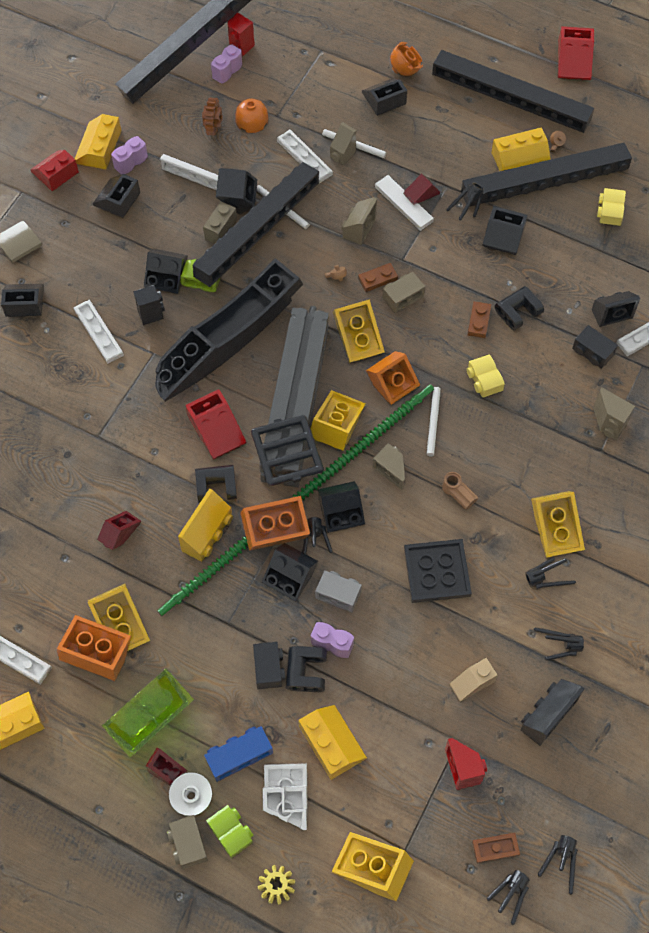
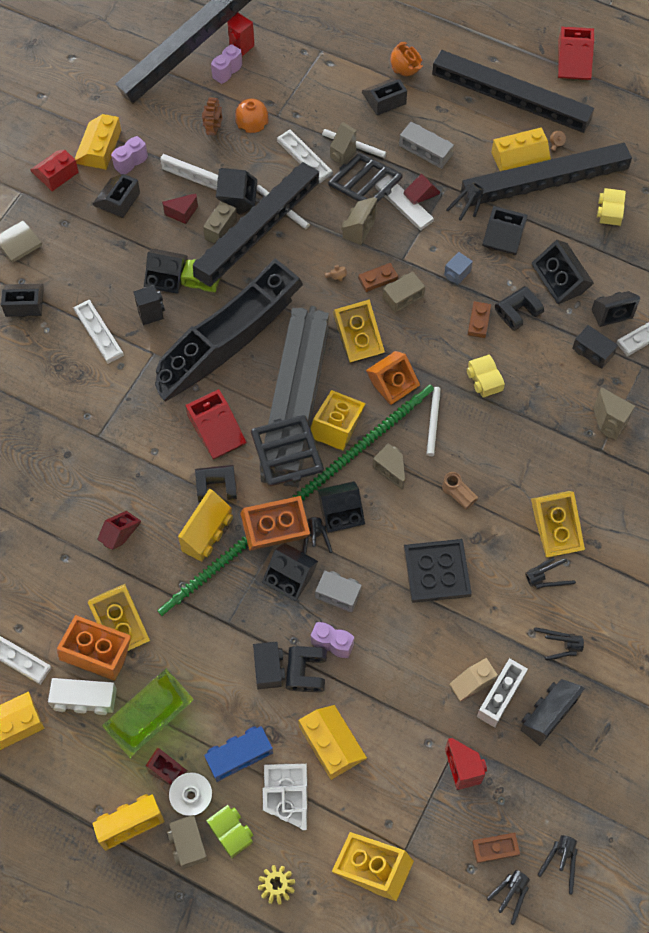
(82, 696): none -> white brick
(127, 822): none -> yellow slope
(181, 208): none -> dark red slope
(370, 163): none -> black bar
(426, 145): none -> light grey brick
(458, 268): none -> sand blue brick
(502, 692): none -> white brick
(562, 272): none -> black slope

